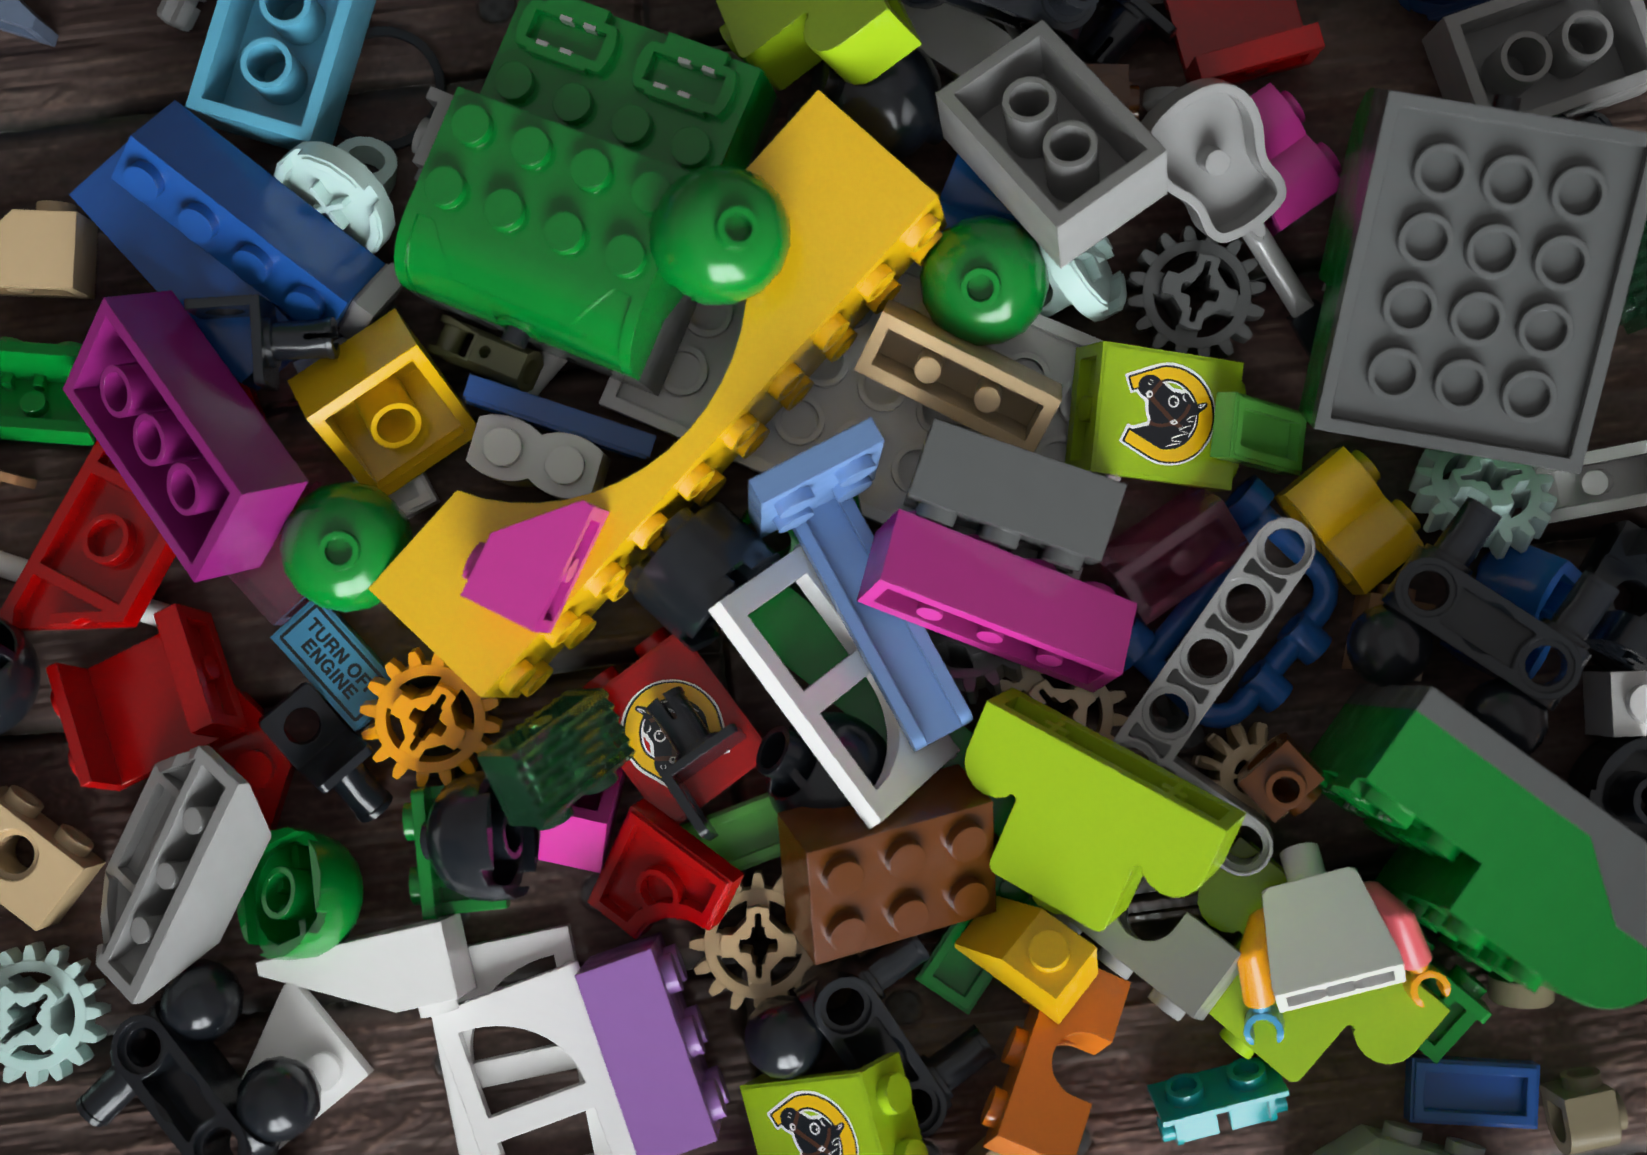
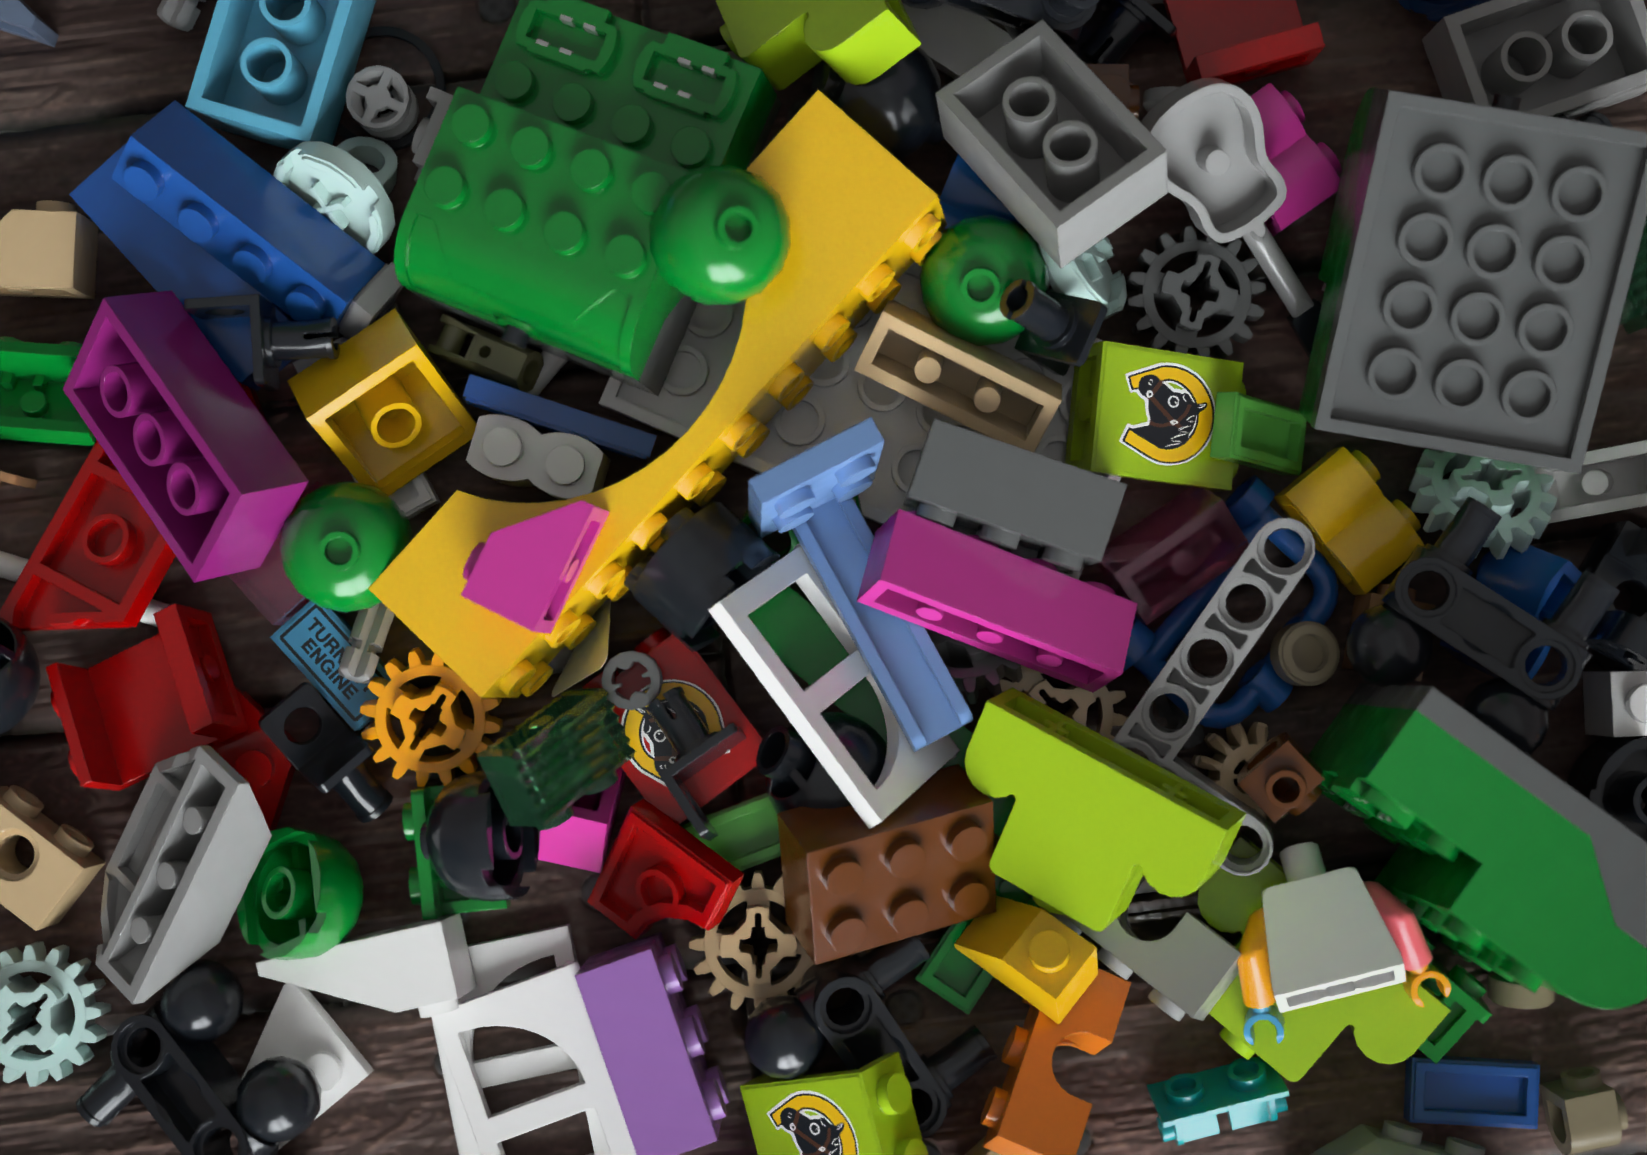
(366, 639): none -> light grey axle
(371, 93): none -> light grey wheel
(589, 654): none -> white sticker
(626, 661): none -> dark grey bush
(1056, 325): none -> black bracket
(1304, 653): none -> dark tan tile

